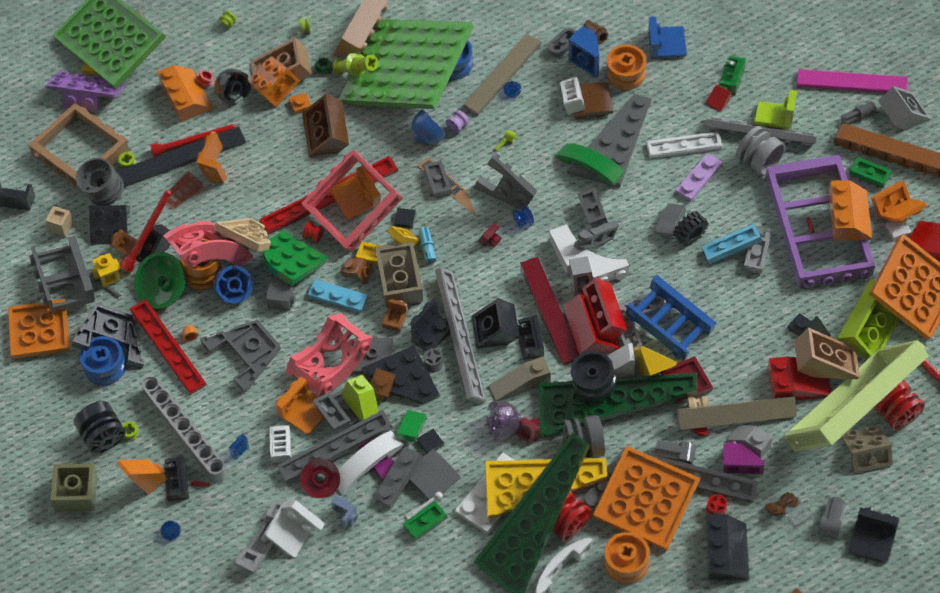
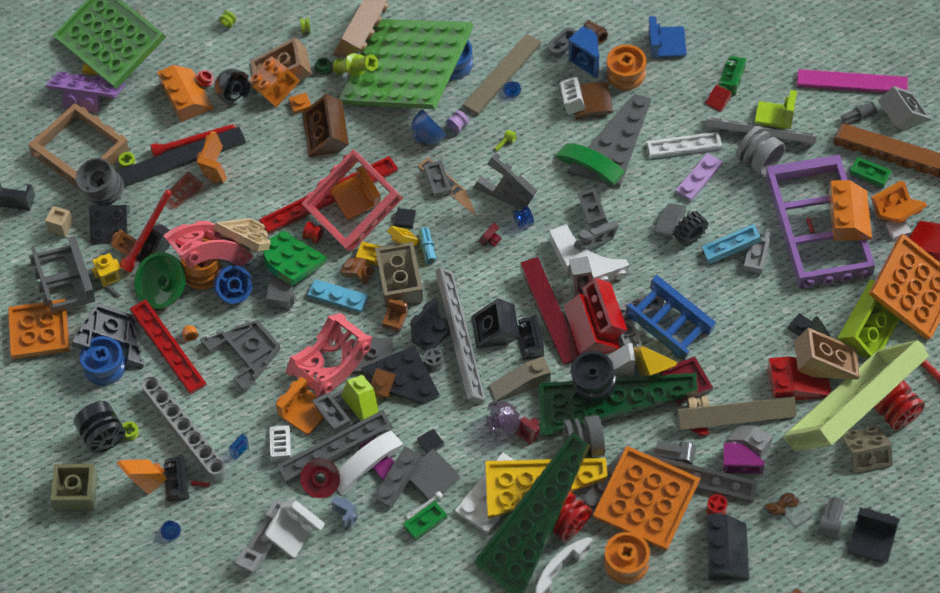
(411, 426): green tile -> none

